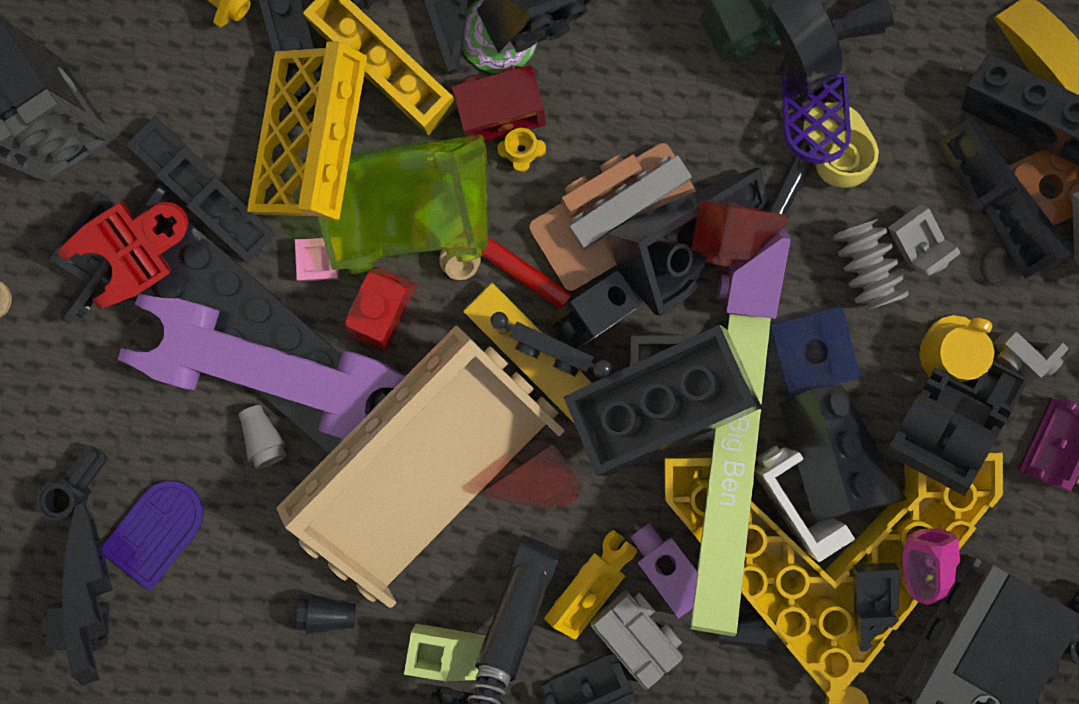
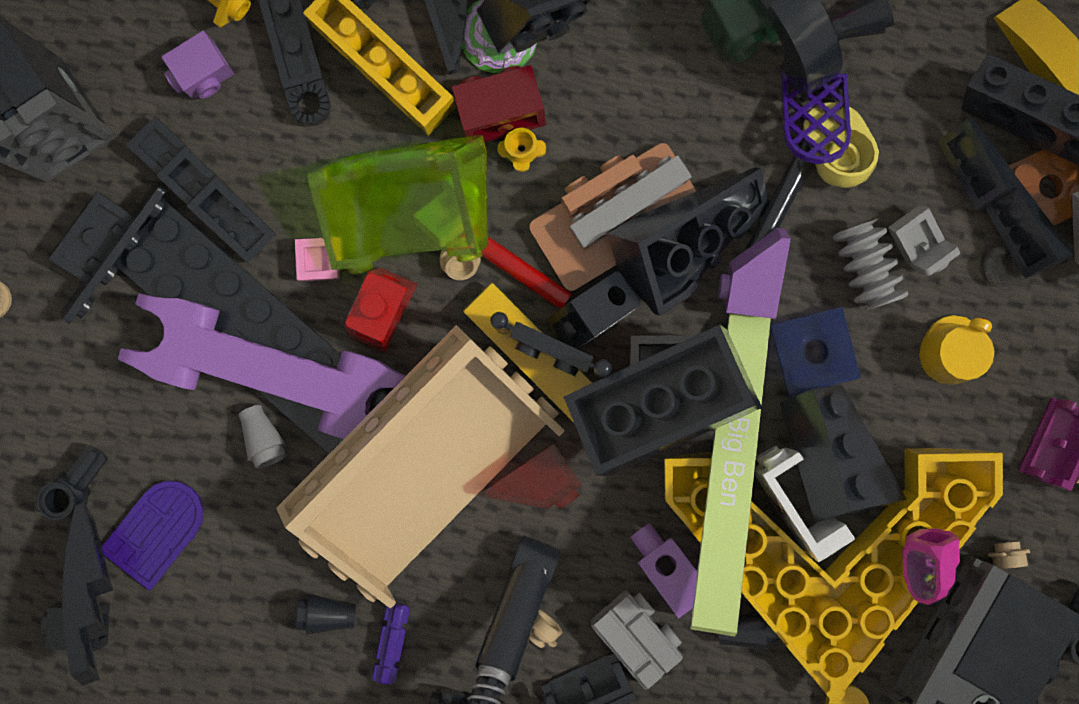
(140, 233): red piece -> none
(197, 67): none -> medium lavender brick
(328, 134): yellow fence -> none
(390, 644): none -> dark purple axle
(443, 653): yellowish green slope -> none
(545, 630): none -> tan plate
(591, 587): yellow plate -> none
(734, 231): clear red slope -> none
(874, 600): black slope -> none
(956, 426): black plate -> none
(1009, 555): none -> tan plate
(1022, 357): light grey bracket -> none

